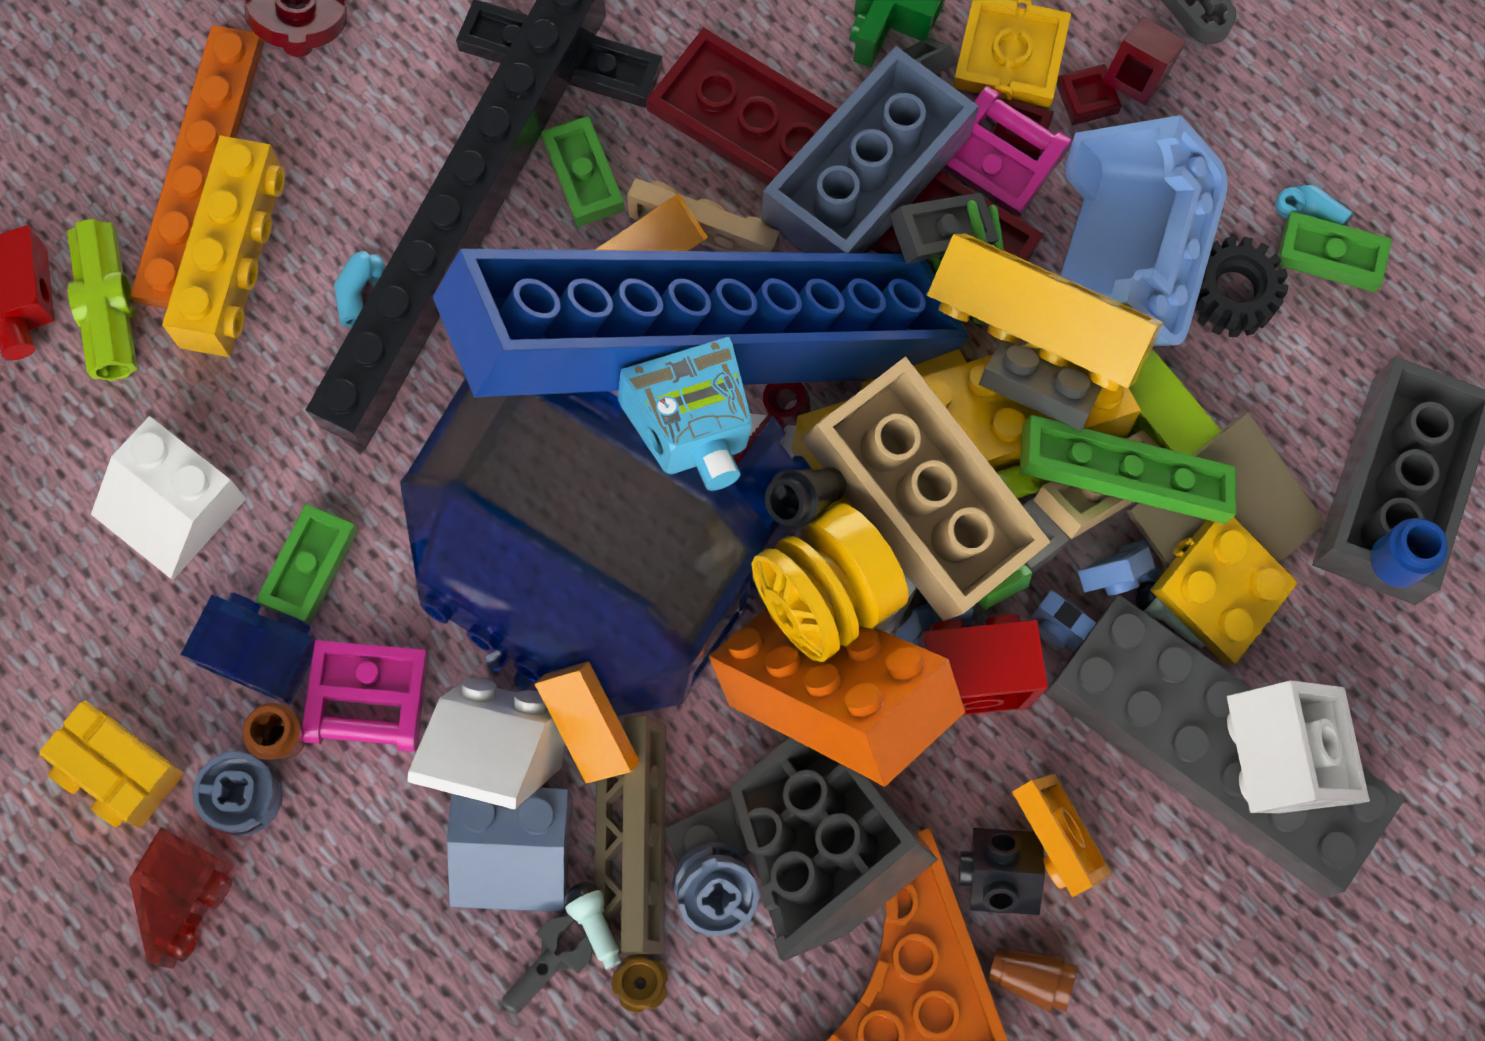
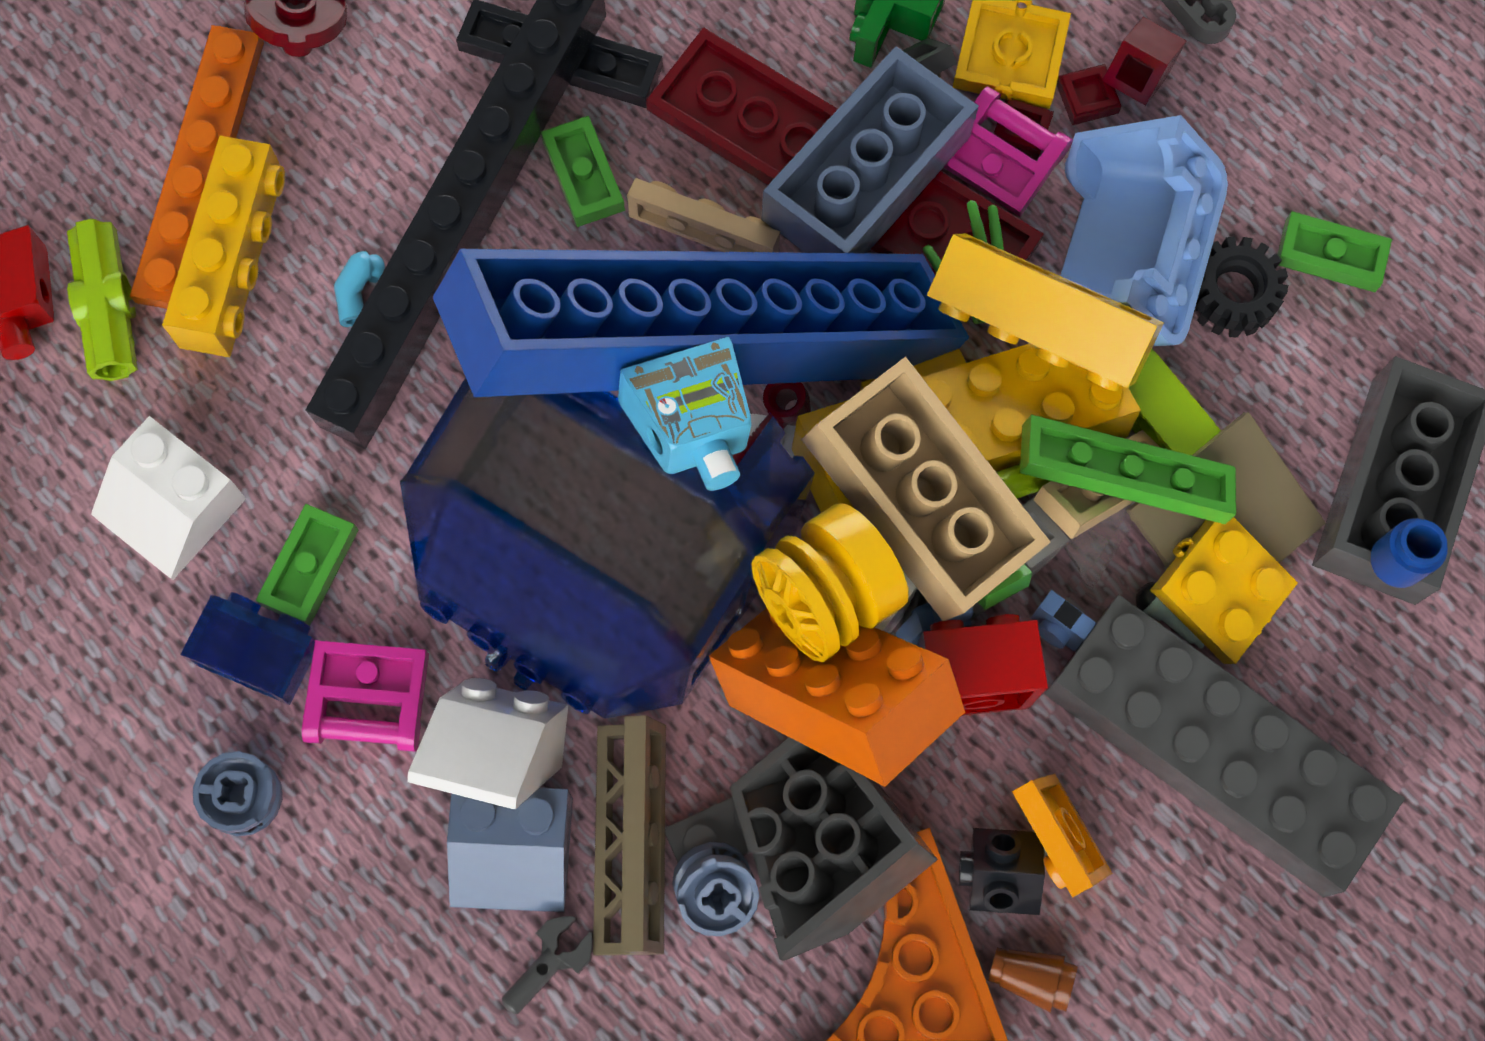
(110, 766): yellow brick -> none
(172, 894): clear red slope -> none
(264, 728): dark orange cone -> none
(586, 906): light aqua piece -> none
(587, 722): light orange tile -> none
(624, 980): pearl gold plate -> none
(663, 229): light orange tile -> none
(802, 494): black cone -> none
(928, 226): dark grey plate -> none
(1040, 385): dark grey plate -> none
(1120, 571): medium blue plate -> none
(1296, 747): white slope -> none
(1312, 202): medium azure arm -> none

